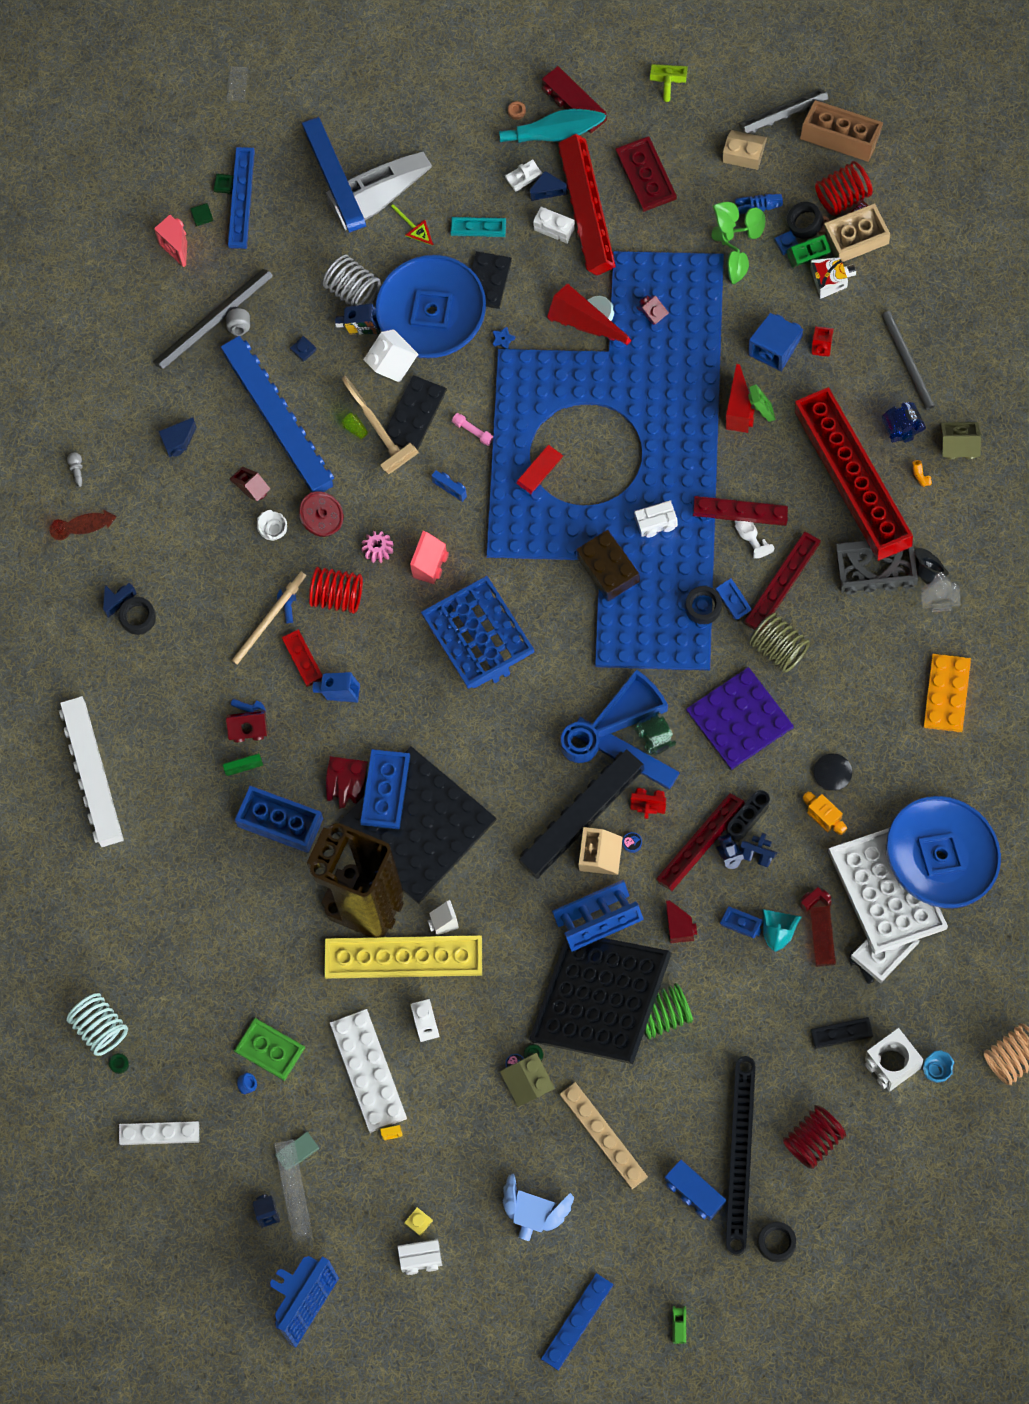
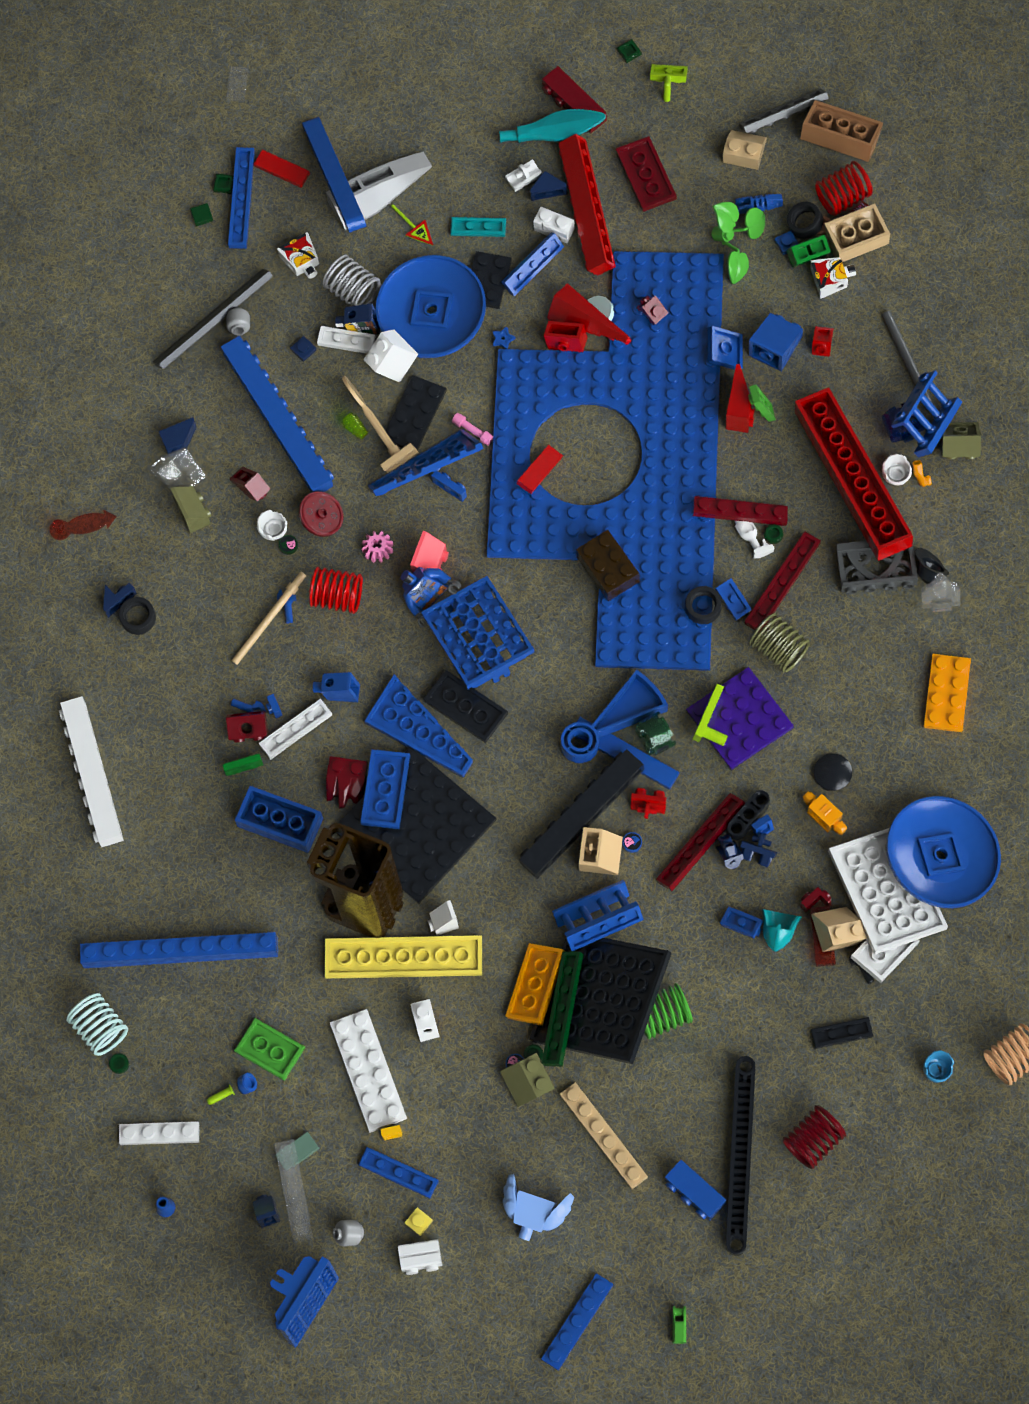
(74, 460): light grey bar -> none
(168, 1209): none -> blue cone
(172, 238): coral slope -> none
(178, 470): none -> clear slope
(179, 950): none -> blue brick
(191, 508): none -> olive slope
(220, 1095): none -> lime piece
(273, 707): none -> blue plate
(281, 168): none -> red tile
(288, 544): none -> tile
(295, 729): none -> white plate
(300, 256): none -> torso
(302, 658): red plate -> none
(345, 339): none -> white plate
(348, 1232): none -> light grey head
(398, 1172): none -> blue tile
(411, 724): none -> blue wing
(424, 588): none -> blue torso
(444, 453): none -> blue wing
(465, 706): none -> black plate
(516, 110): nougat tile -> none
(532, 264): none -> plate
(535, 984): none -> light orange plate
(562, 1009): none -> dark green plate
(565, 336): none -> red brick
(629, 51): none -> dark green tile
(656, 519): white brick -> none
(680, 924): dark red slope -> none
(702, 729): none -> lime piece
(725, 347): none -> blue plate
(762, 825): none -> blue plate
(773, 534): none -> dark green tile
(781, 1227): black tyre -> none
(838, 929): none -> tan slope
(894, 1042): white brick -> none
(896, 469): none -> white hair
(941, 418): none -> blue fence

